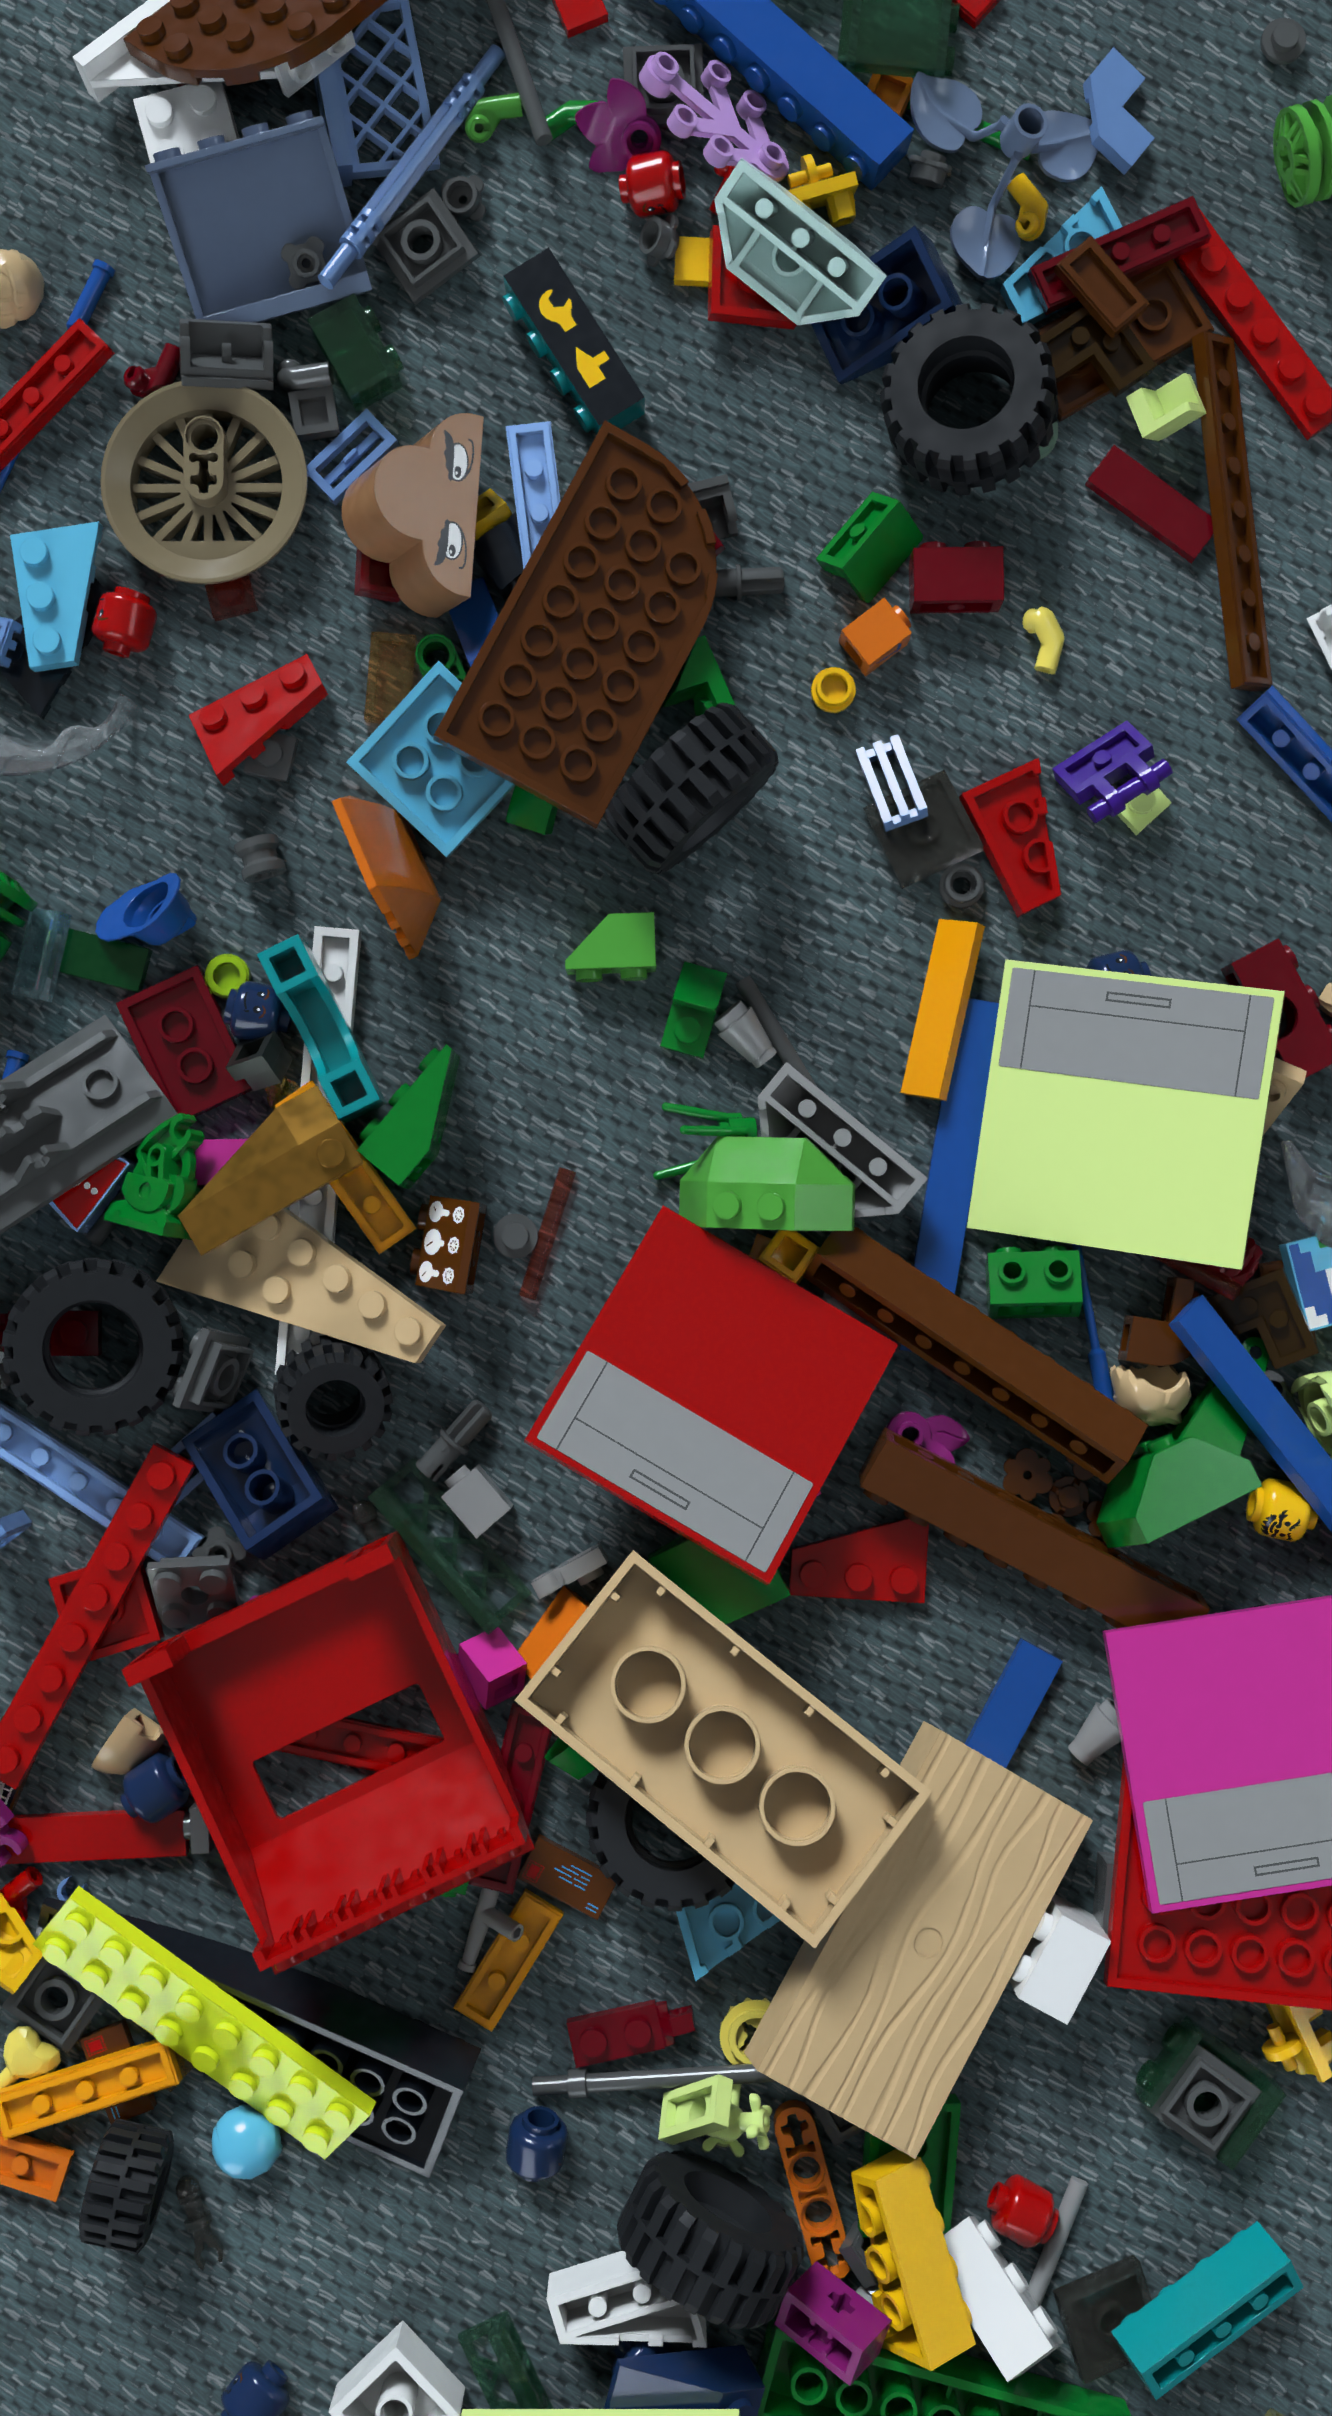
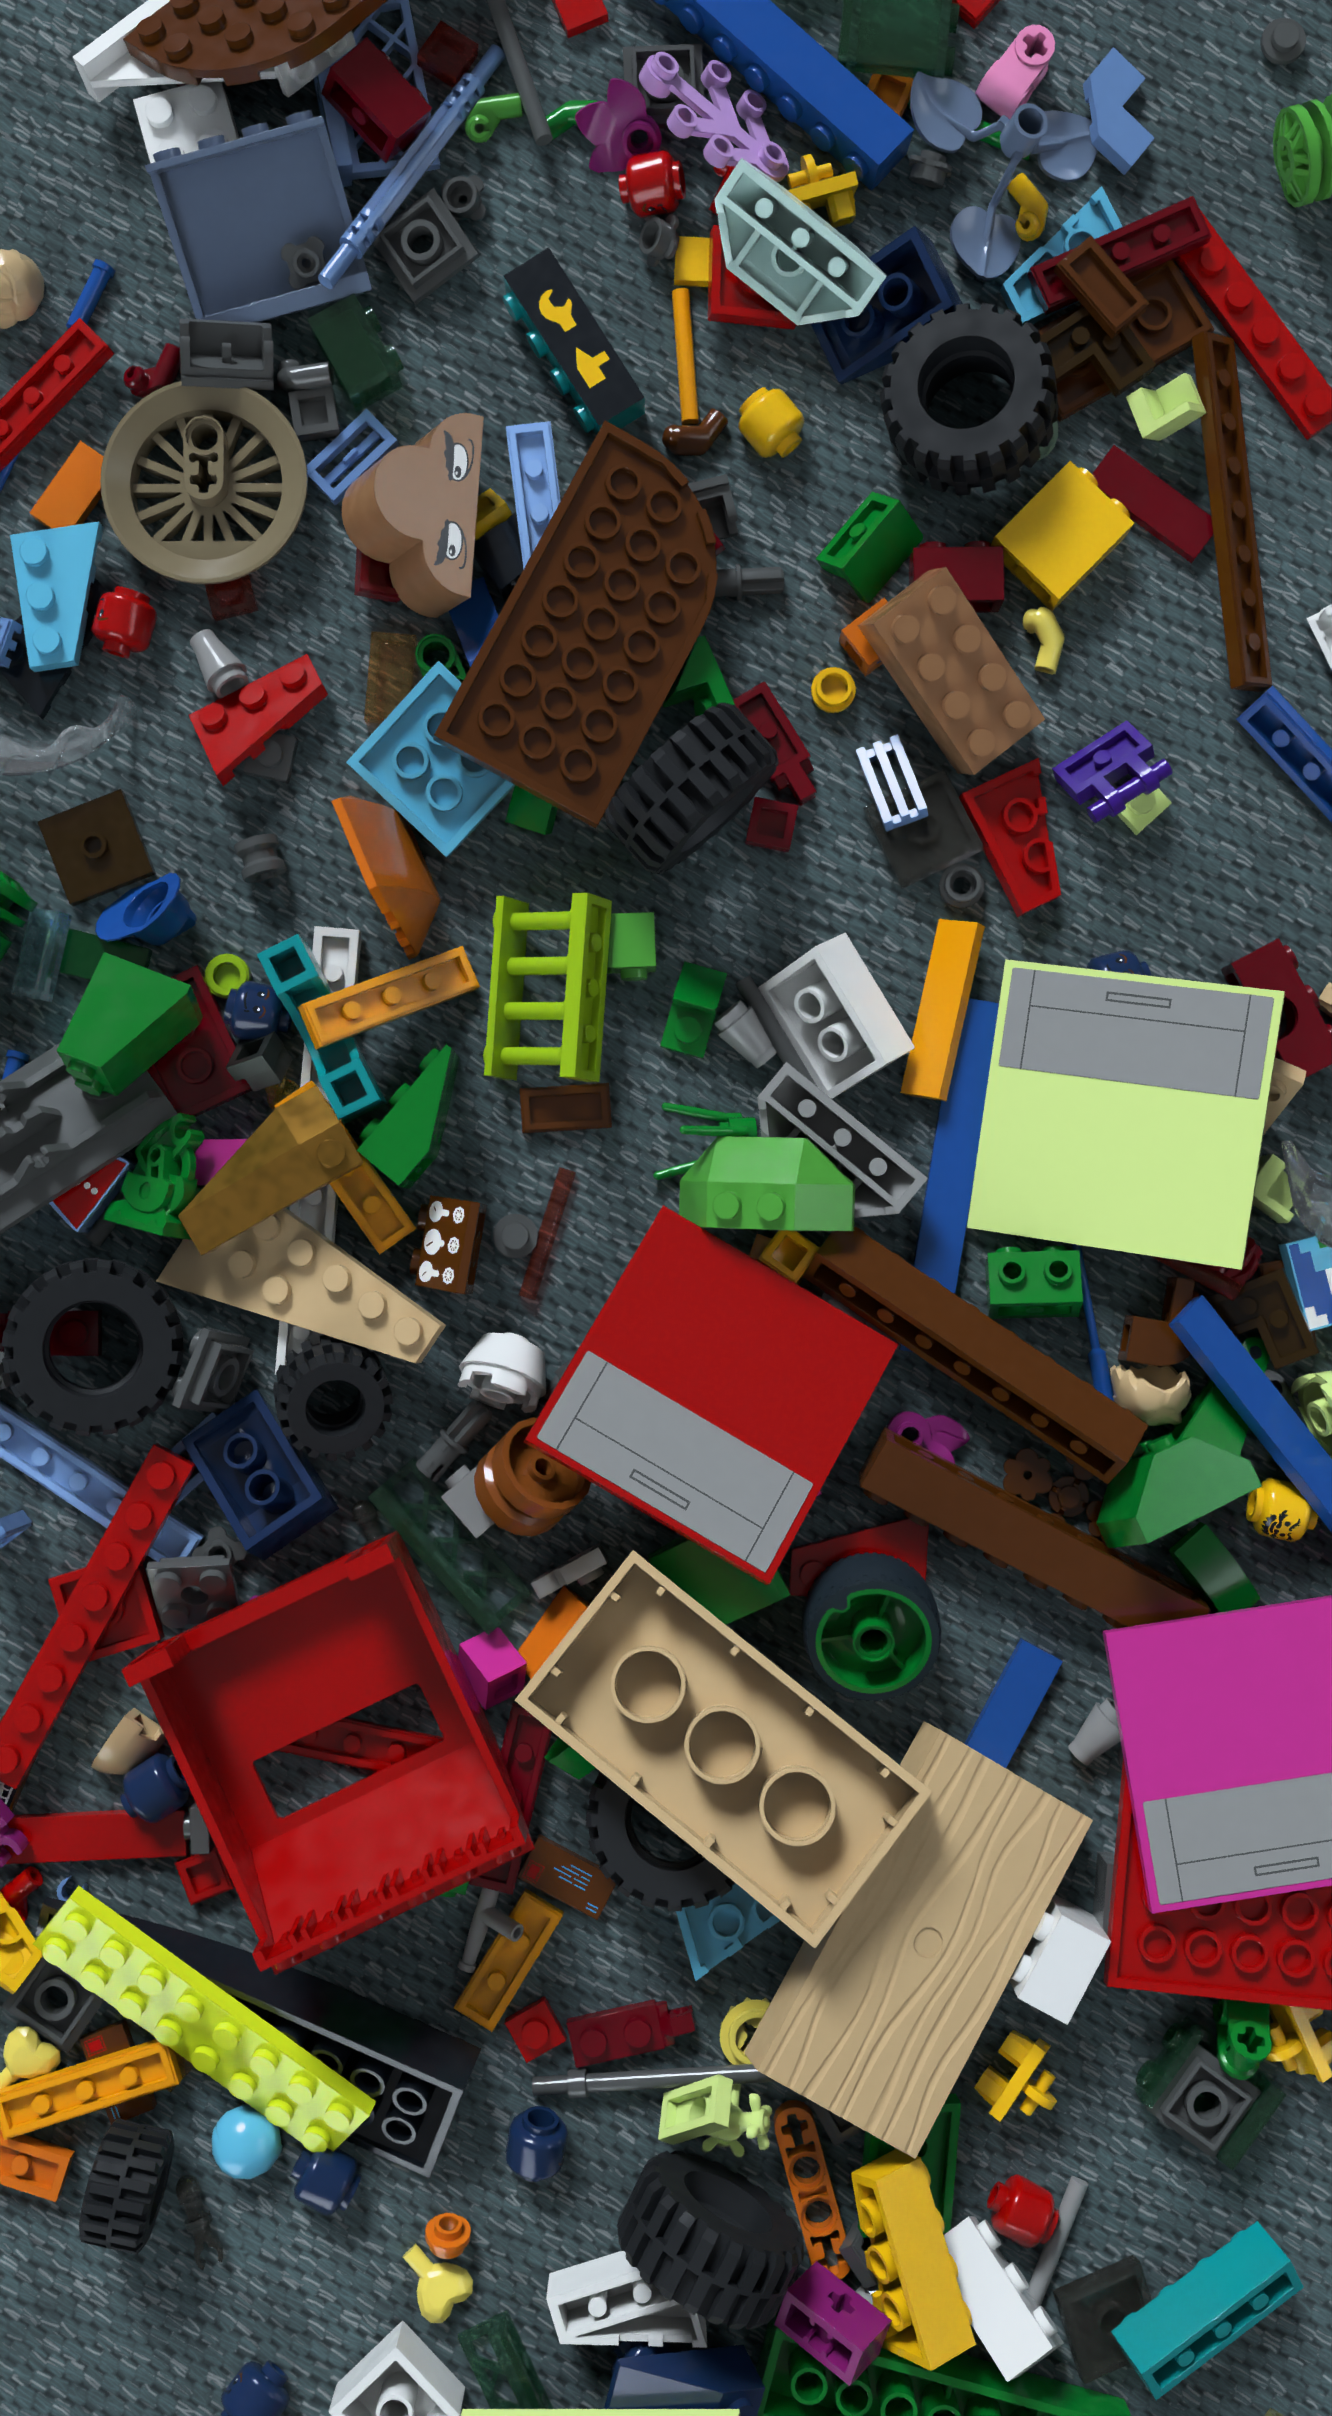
(72, 491): none -> orange tile
(96, 847): none -> dark brown plate
(125, 1025): none -> green slope
(203, 1876): none -> red tile
(219, 666): none -> light grey cone
(325, 2180): none -> dark blue head
(376, 99): none -> dark red brick
(388, 997): none -> light orange tile
(438, 2285): none -> light yellow rock
(447, 54): none -> clear red plate
(447, 2235): none -> orange plate
(505, 1371): none -> white cone
(525, 1487): none -> dark orange wheel
(535, 2029): none -> red plate
(565, 1108): none -> reddish brown tile
(584, 993): none -> lime fence
(685, 356): none -> light orange bar
(694, 440): none -> reddish brown arm
(770, 720): none -> dark red hinge
(771, 422): none -> yellow head
(771, 824): none -> dark red plate
(836, 1016): none -> white slope
(866, 1595): none -> wheel
(951, 671): none -> medium nougat brick
(1003, 2092): none -> yellow hips
(1016, 74): none -> bright pink piece
(1062, 534): none -> yellow brick
(1213, 1571): none -> green slope
(1242, 2036): none -> green piece
(1273, 1190): none -> yellowish green panel

